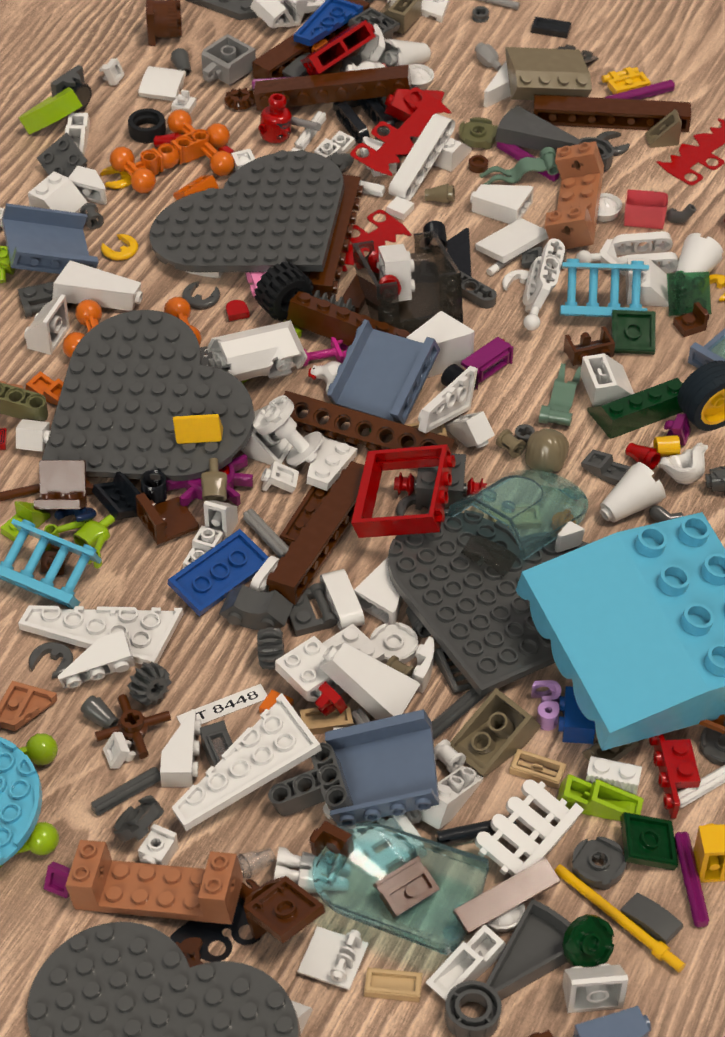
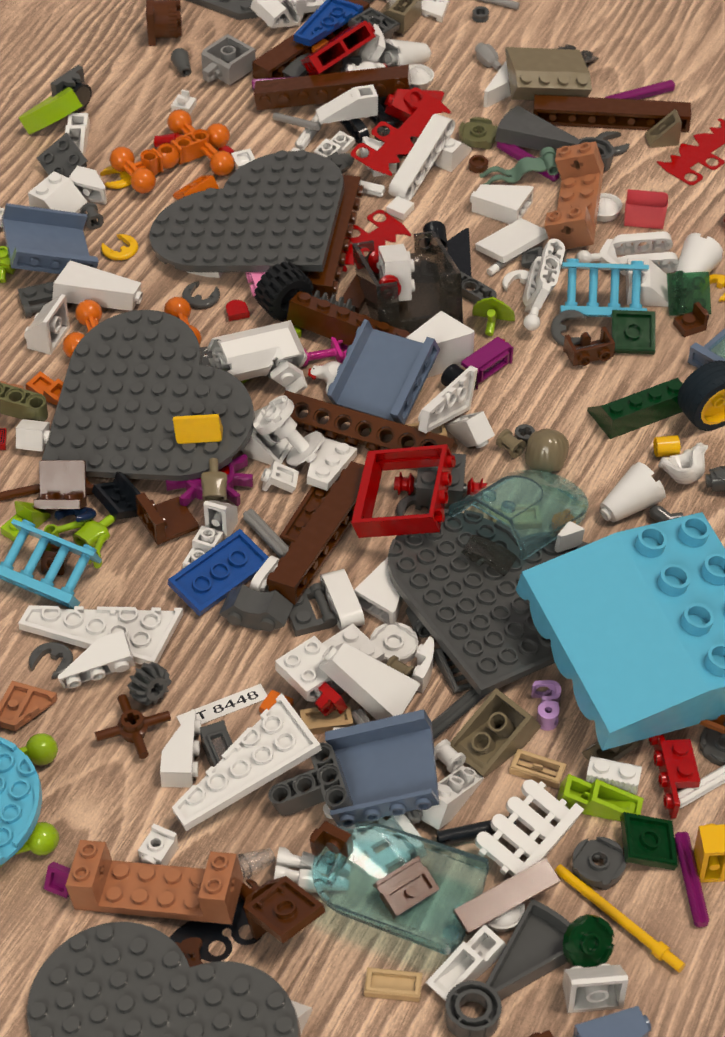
(98, 712): dark grey cone -> none
(113, 71): white tile -> none
(118, 750): white tile -> none
(125, 791): dark grey axle -> none
(134, 822): dark grey plate -> none
(146, 116): black tyre -> none
(154, 489): black piece -> none
(161, 83): white slope -> none
(232, 99): reddish brown gear -> none
(270, 646): dark grey gear -> none
(275, 120): red piece -> none
(289, 377): none -> white bracket
(333, 957): white hinge -> none
(353, 104): none -> white slope
(442, 194): dark tan cone -> none
(492, 310): none -> lime shield
(551, 27): black tile -> none
(558, 328): none -> dark grey head
(561, 400): sand green flag -> none
(573, 723): blue brick -> none
(603, 467): dark grey slope -> none
(604, 379): white slope -> none
(625, 80): yellow plate -> none
(643, 454): red cone -> none
(653, 917): dark grey slope -> none
(679, 427): magenta tile -> none
(680, 216): dark grey arm -> none

